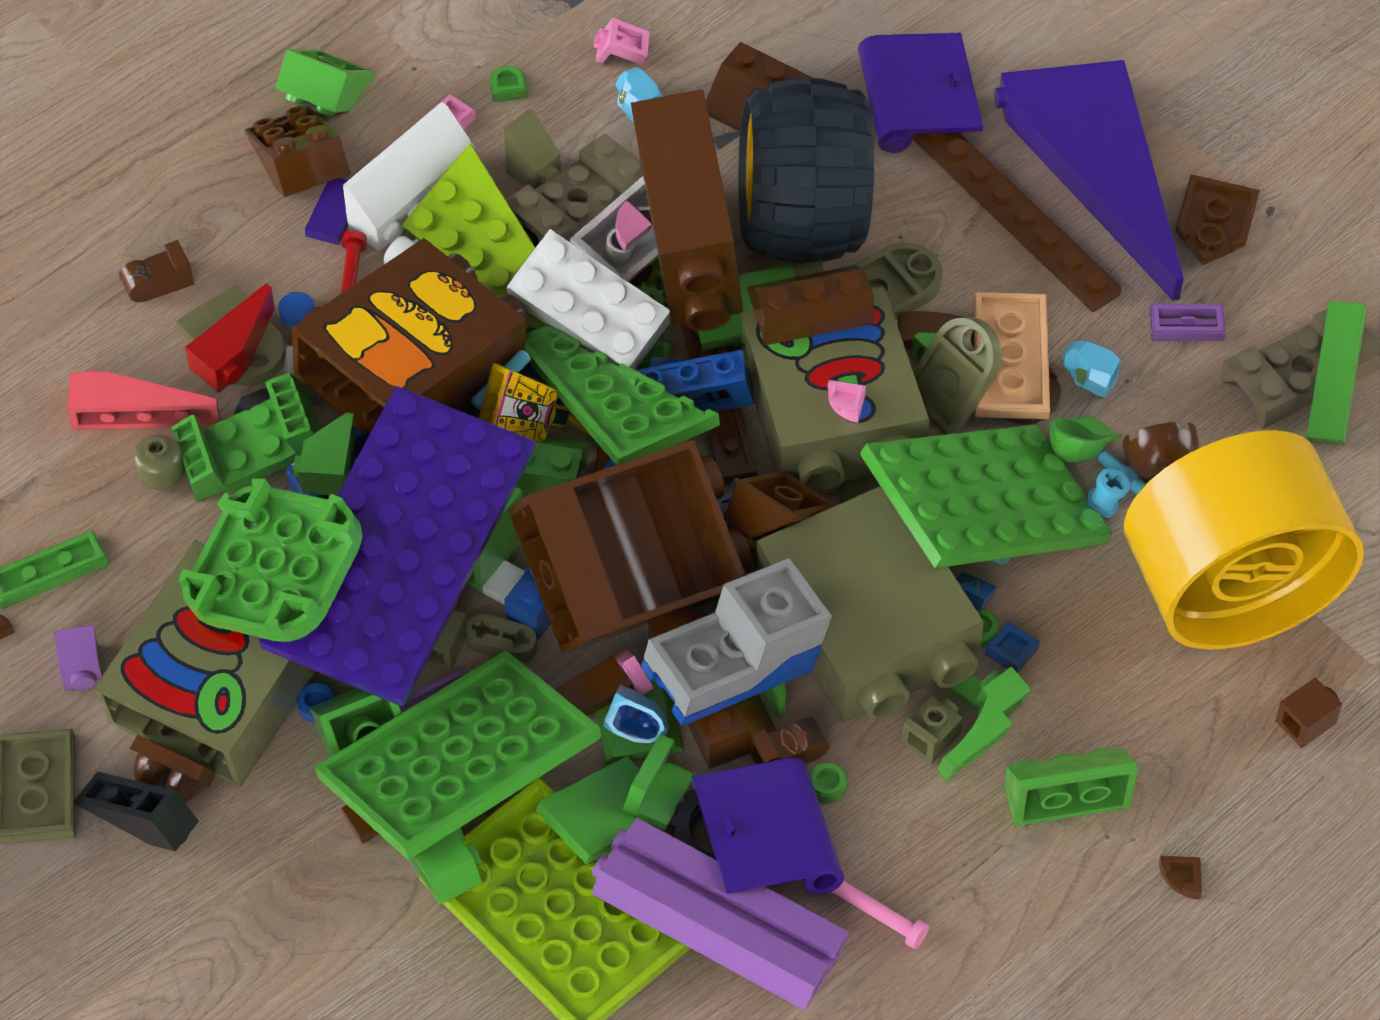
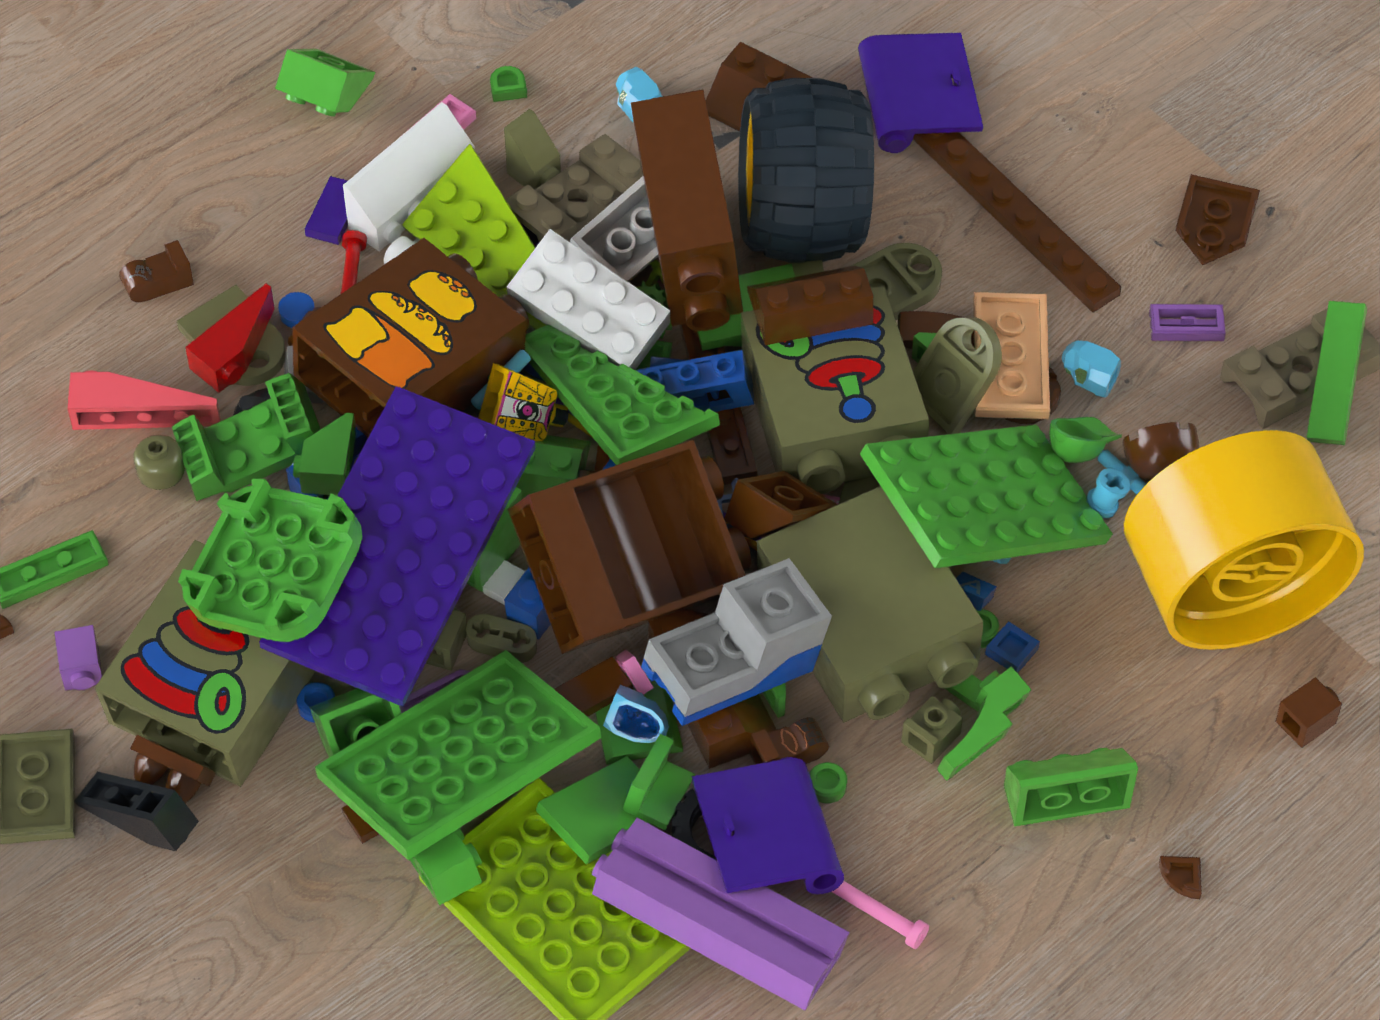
(298, 150): reddish brown slope -> none
(623, 41): bright pink bracket -> none
(630, 225): bright pink tile -> none
(846, 399): bright pink tile -> none
(1093, 140): dark purple slope -> none

